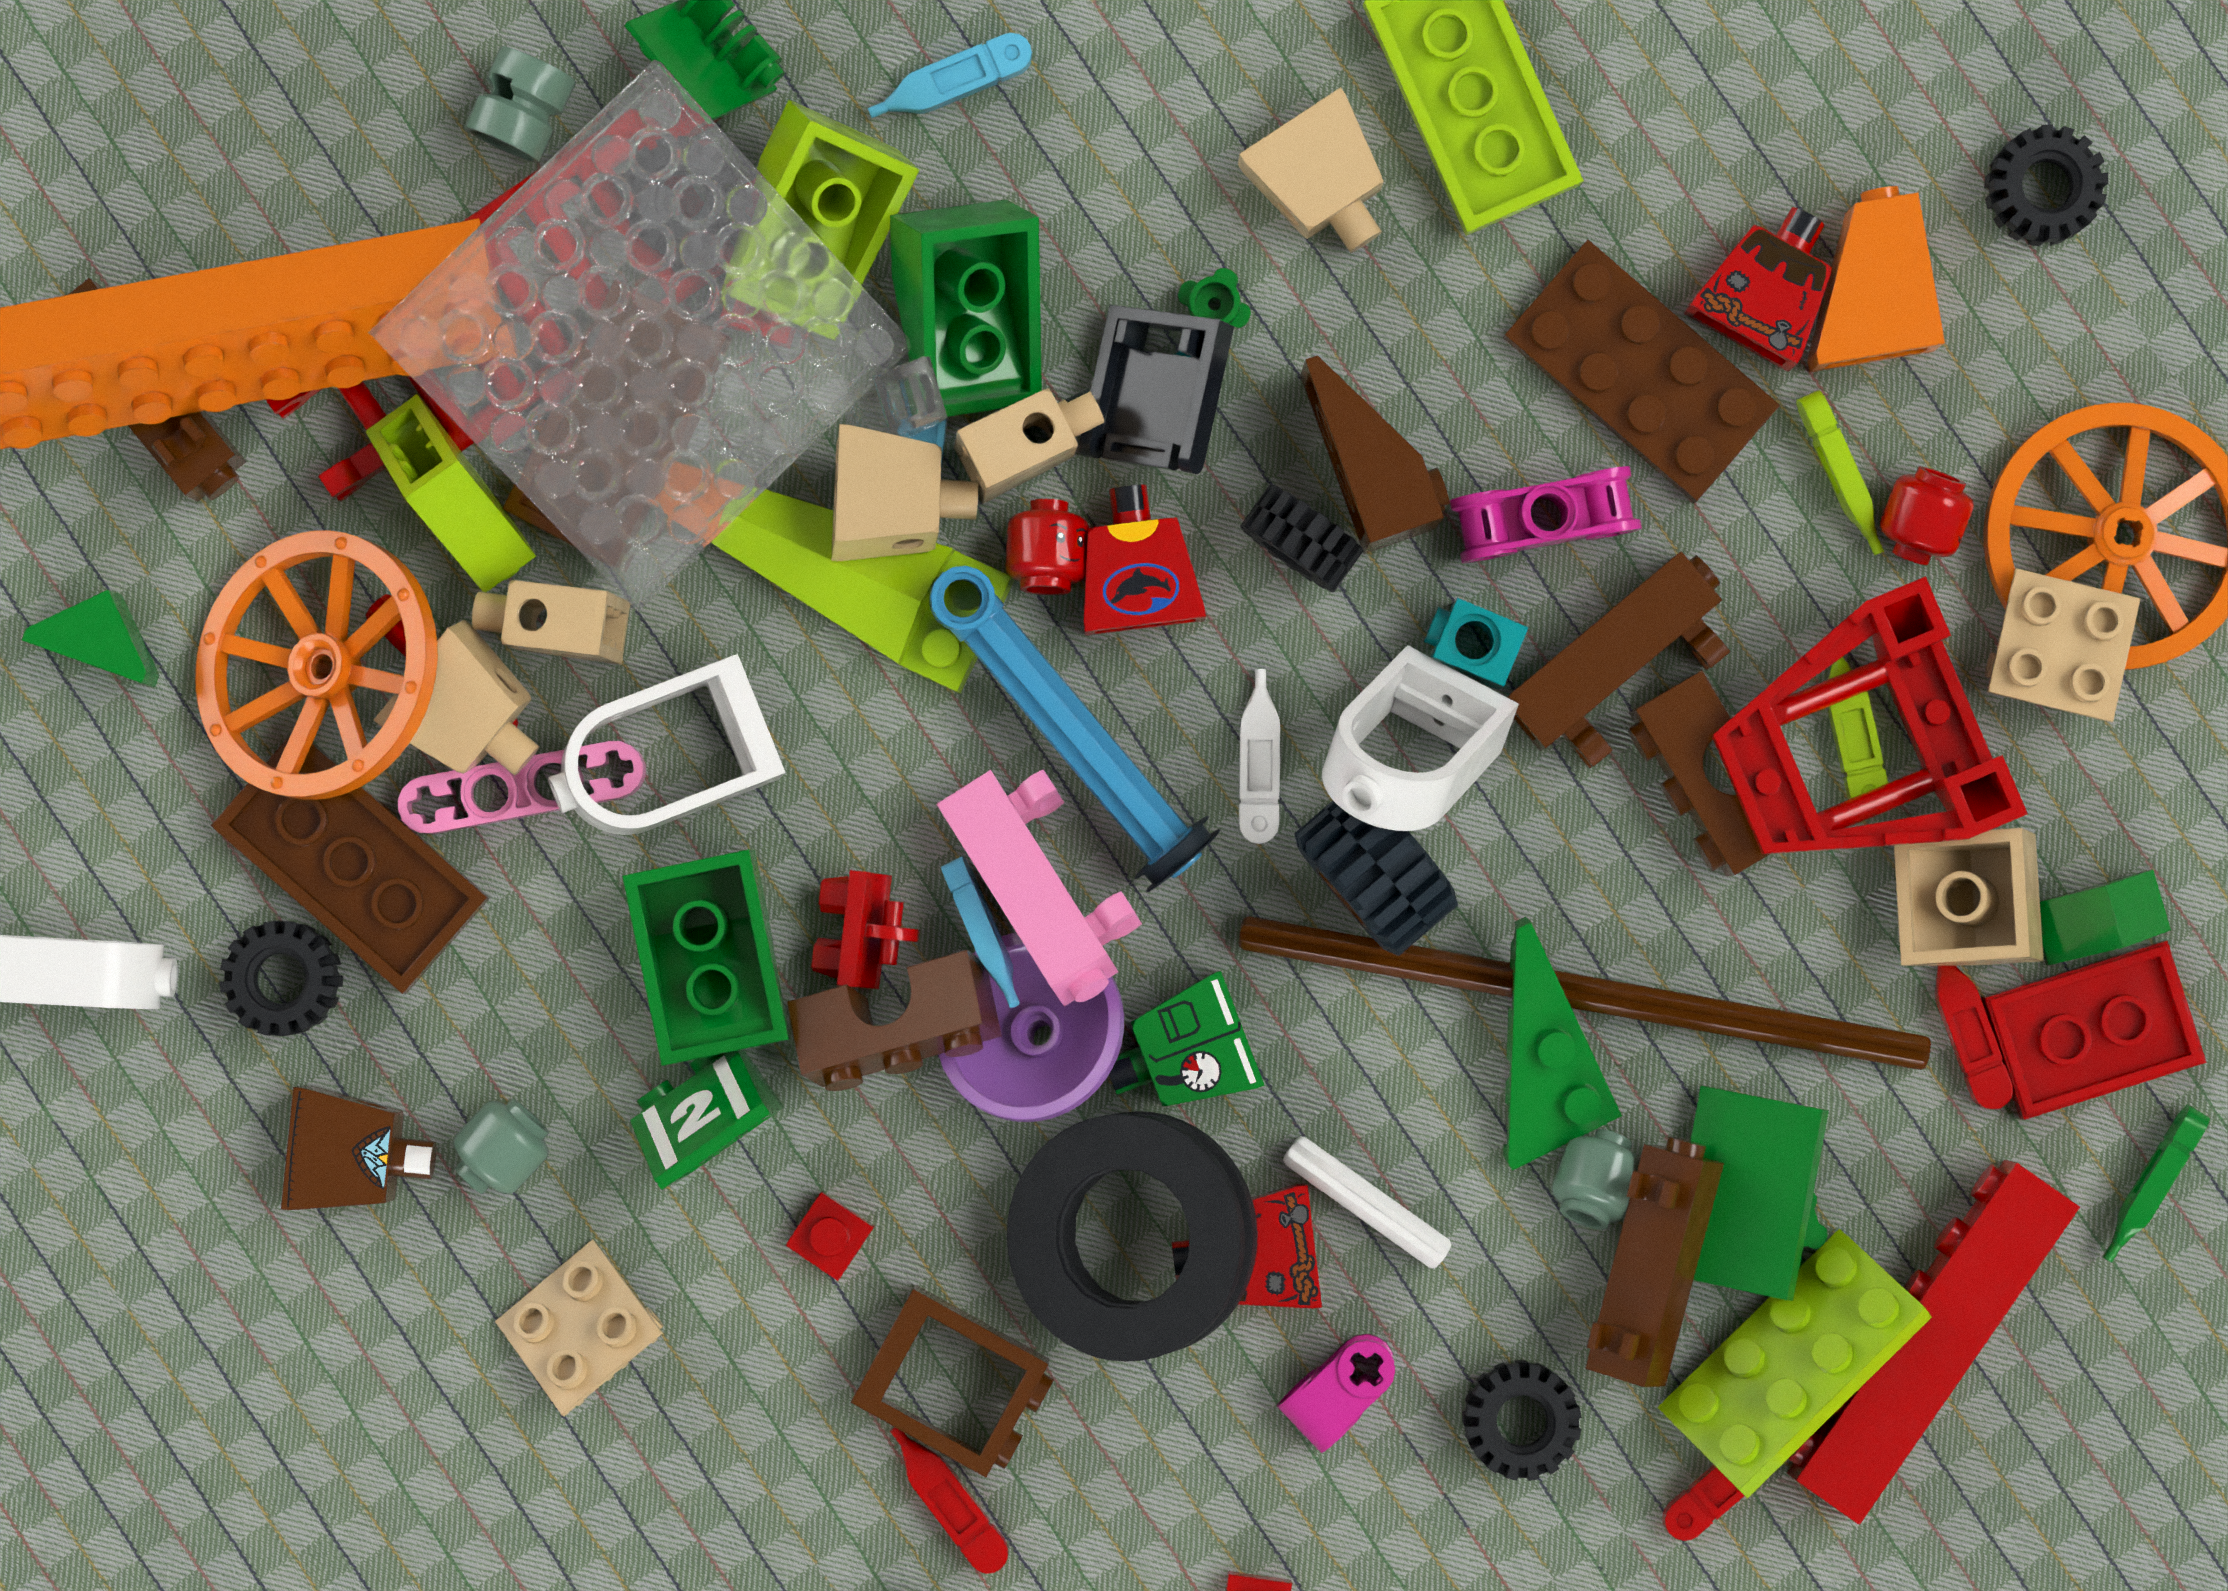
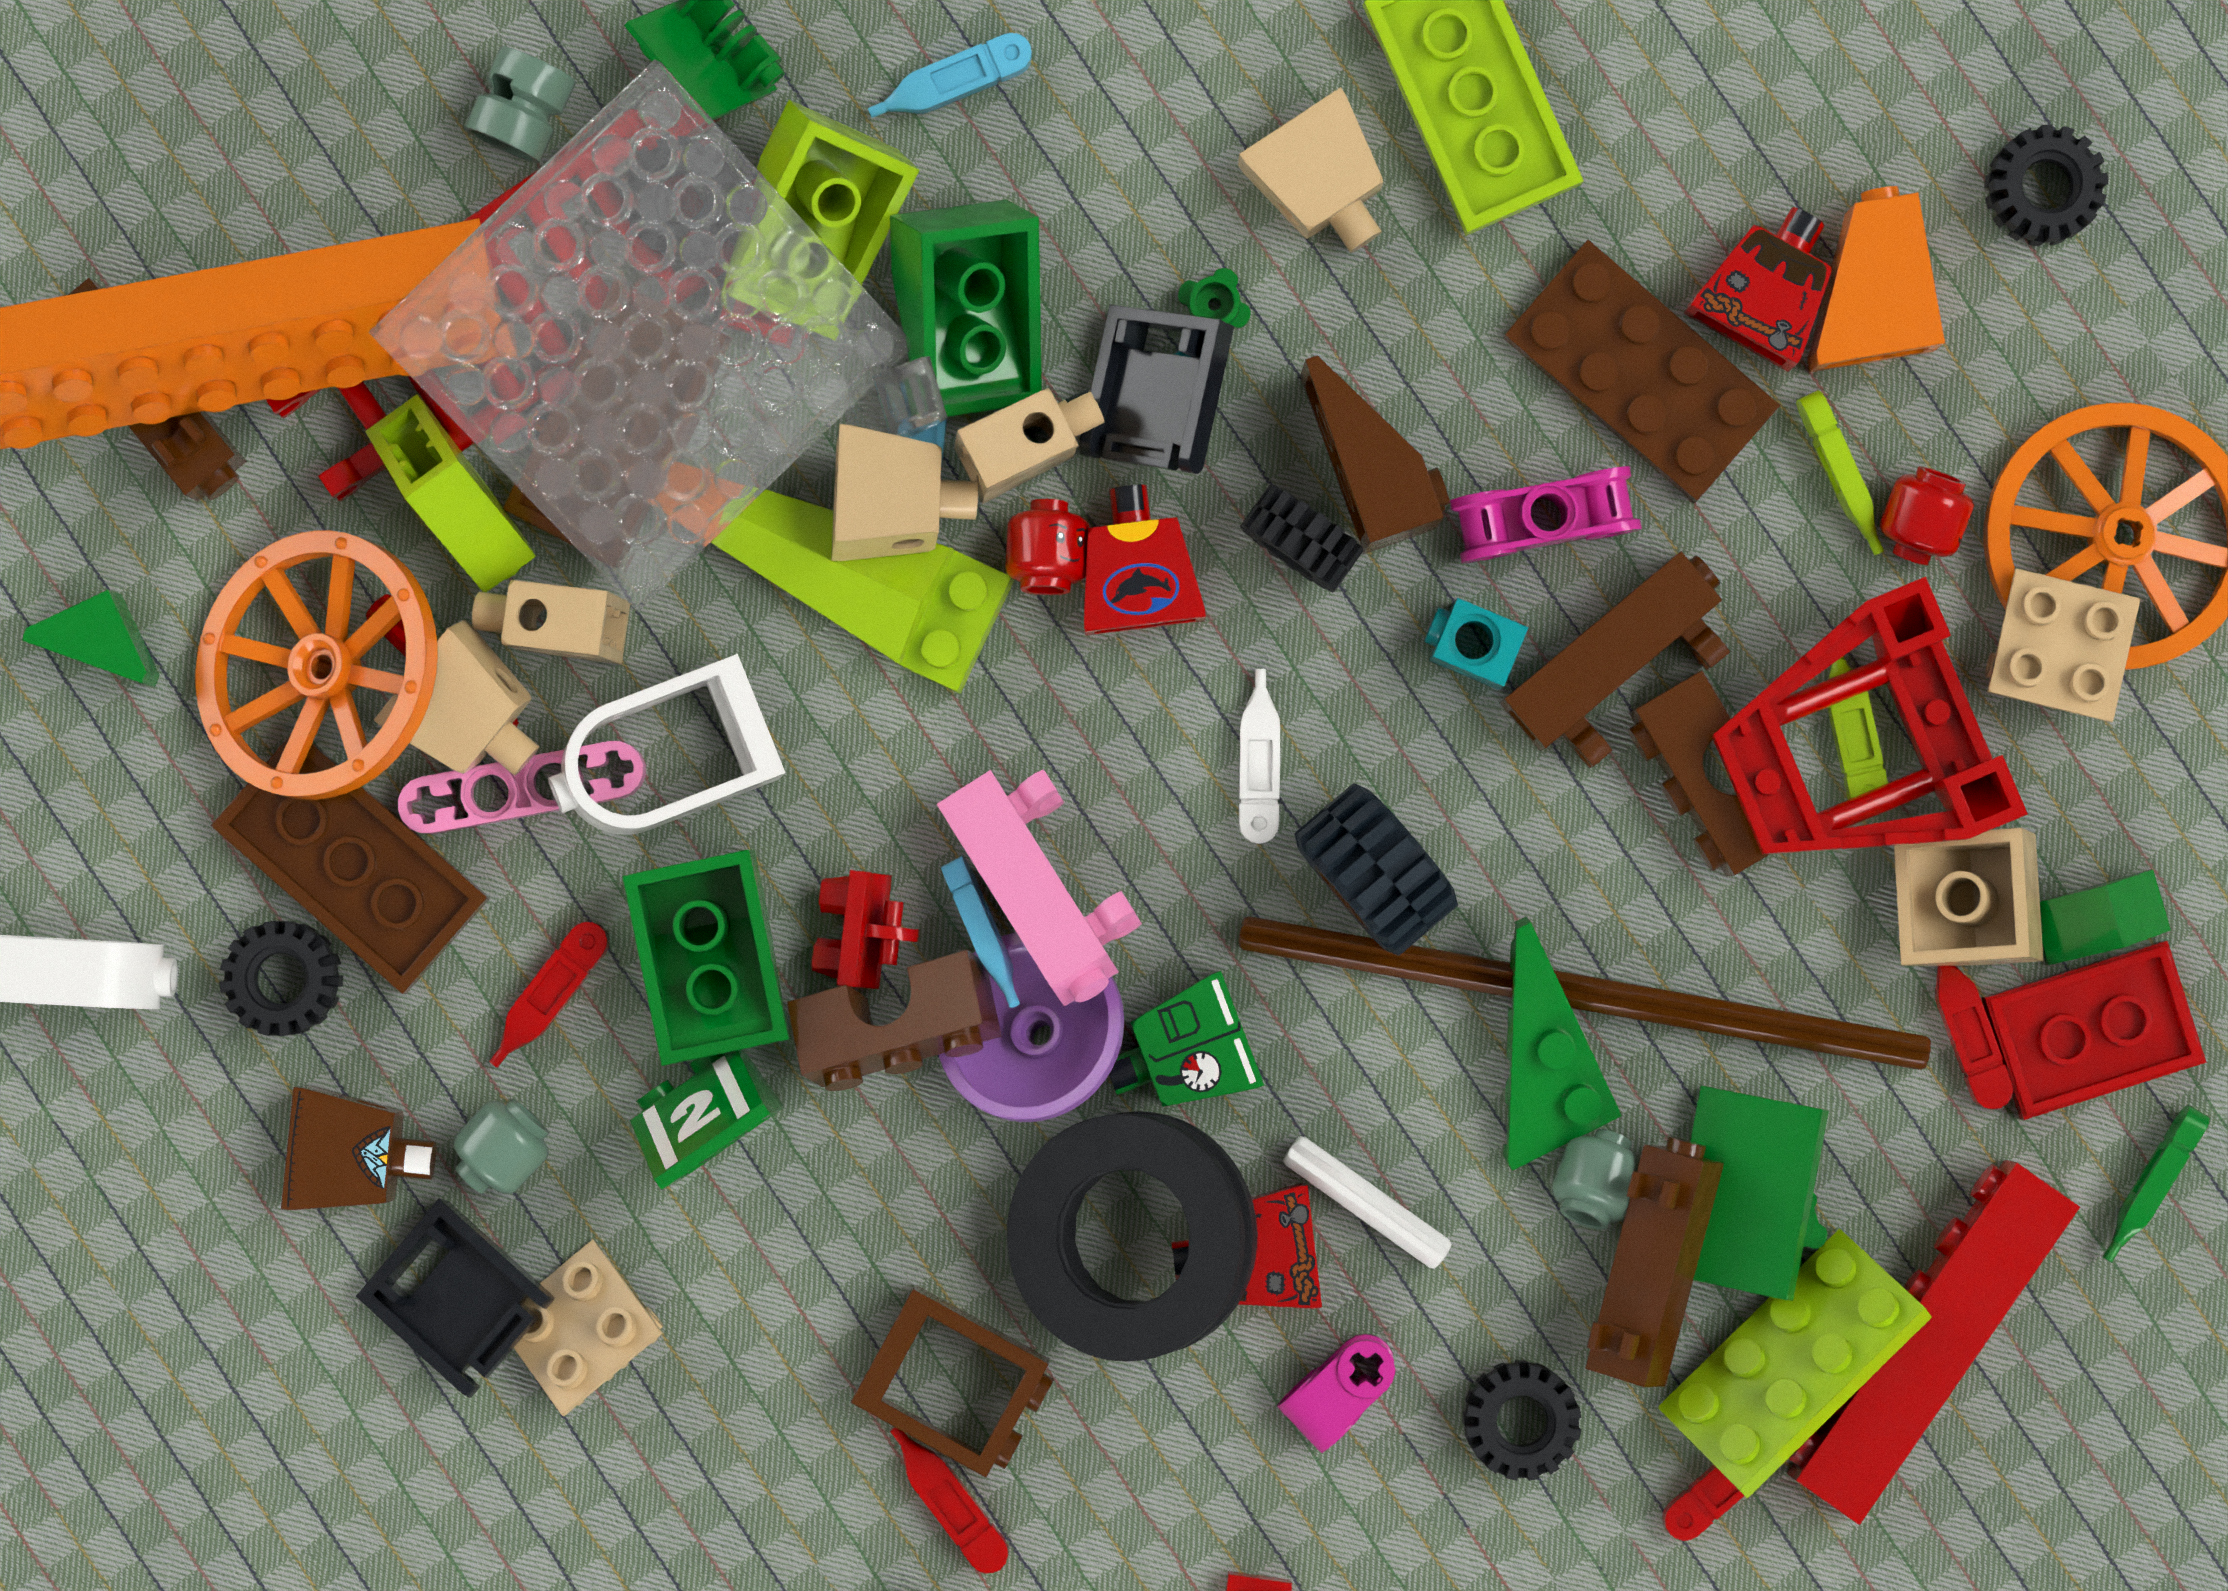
(468, 1304): none -> black container
(552, 987): none -> red piece
(830, 1235): red plate -> none
(1073, 730): dark azure piece -> none
(1417, 691): white window -> none

